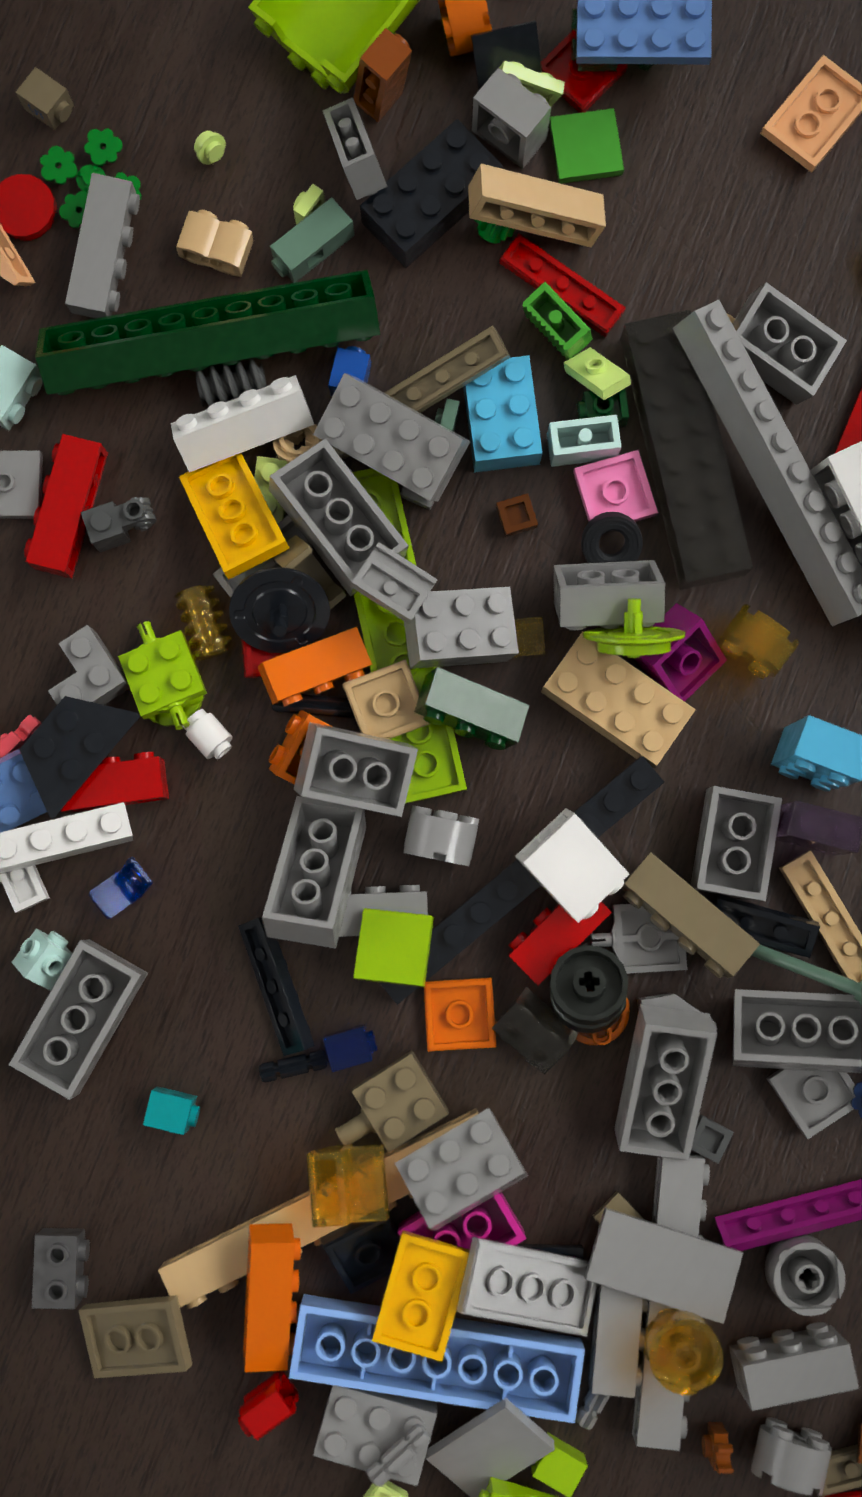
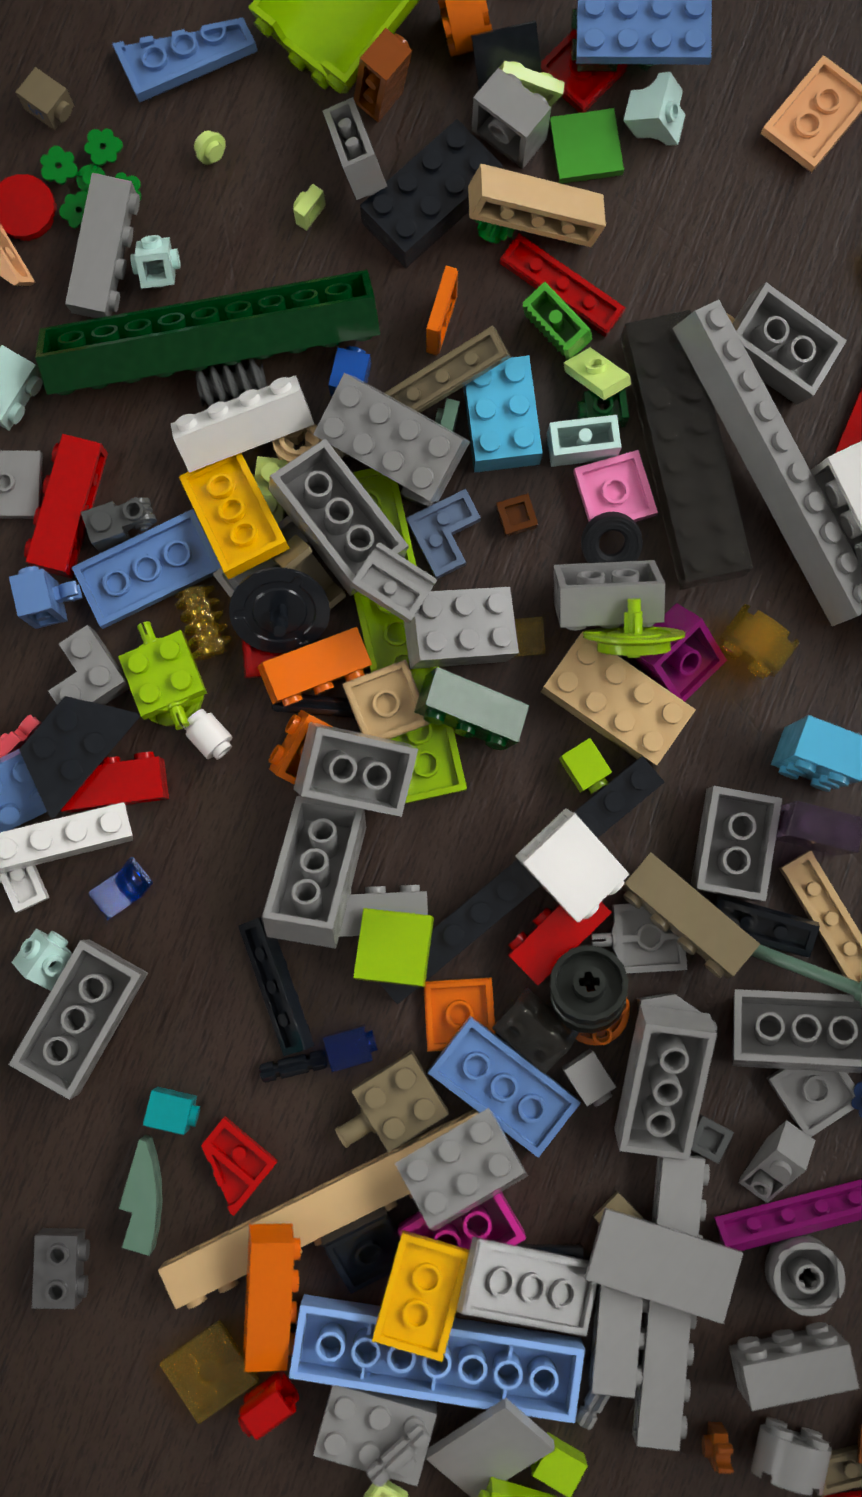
(40, 597): none -> medium blue brick
(135, 1337): dark tan plate -> none
(143, 1198): none -> sand green slope
(147, 569): none -> medium blue plate
(155, 262): none -> light aqua brick
(174, 60): none -> medium blue wing
(208, 1371): none -> clear yellow plate
(215, 242): tan brick -> none
(237, 1162): none -> red wing
(311, 241): sand green brick -> none
(347, 1185): clear yellow brick -> none
(435, 527): none -> sand blue plate
(441, 835): light grey brick -> none
(442, 311): none -> orange tile
(497, 1077): none -> medium blue plate
(586, 766): none -> lime brick
(589, 1078): none -> light grey brick
(656, 110): none -> light aqua brick
(693, 1368): clear yellow brick -> none
(778, 1162): none -> light grey slope

